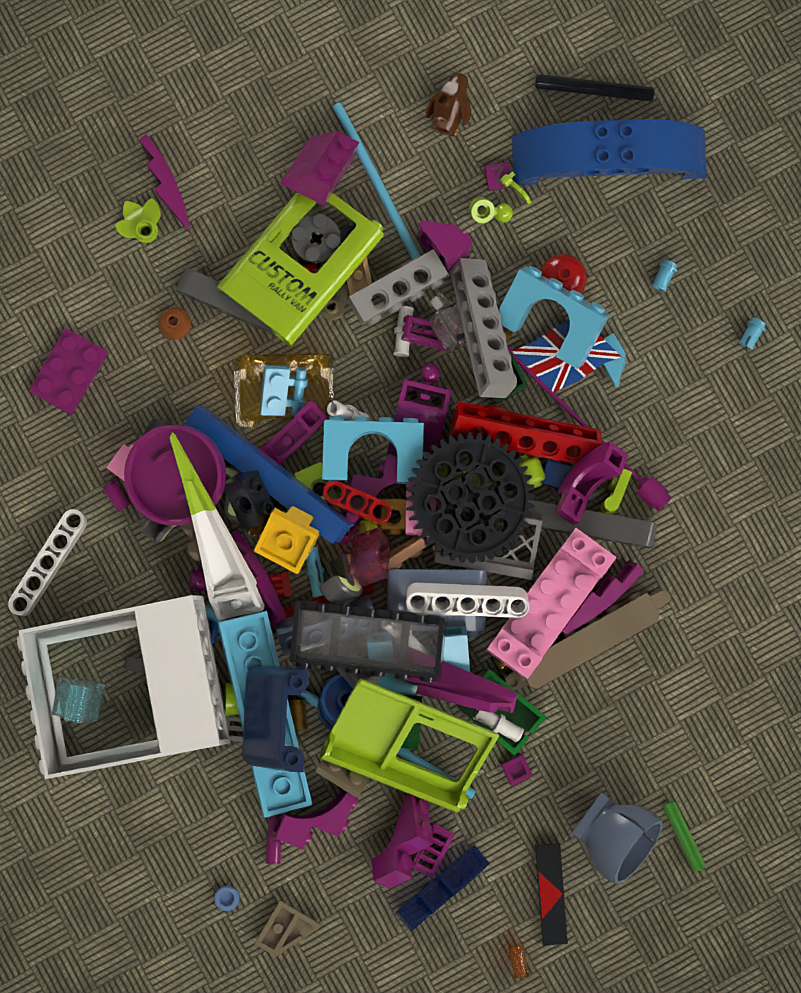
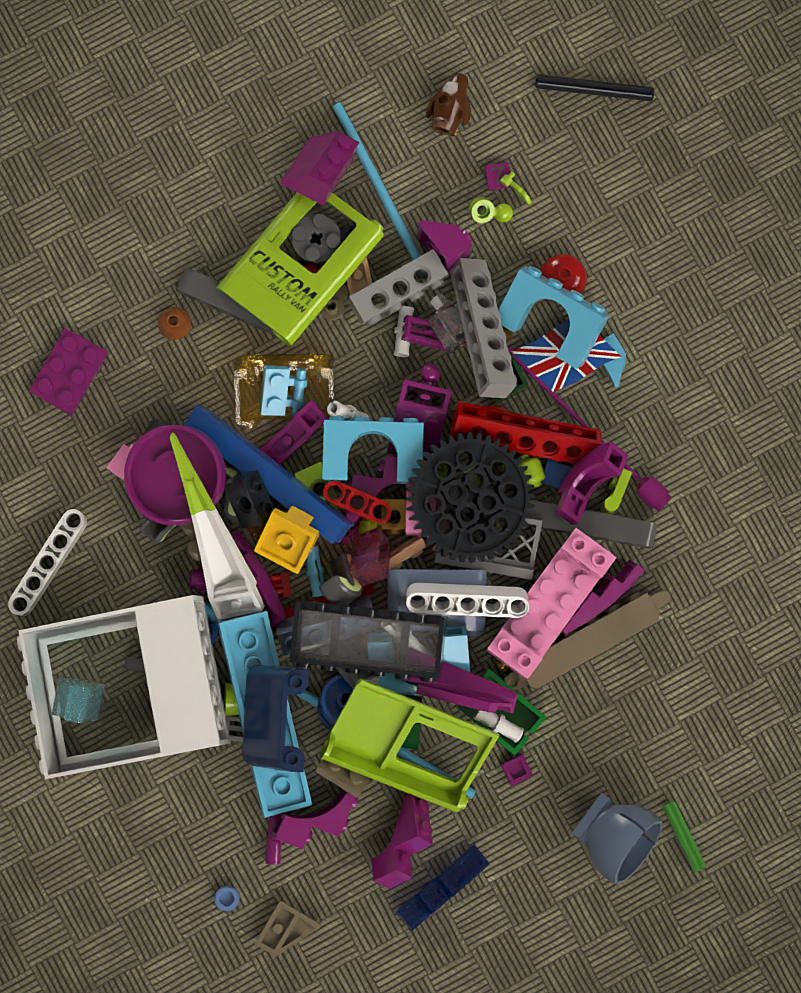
(116, 495): magenta pin -> none
(137, 219): lime plate -> none
(168, 189): magenta slope -> none
(298, 714): pearl gold pin -> none
(430, 872): magenta slope -> none
(518, 961): clear orange pin -> none
(551, 894): black tile -> none
(609, 150): blue slope -> none
(664, 275): medium azure pin -> none
(753, 332): medium azure pin -> none

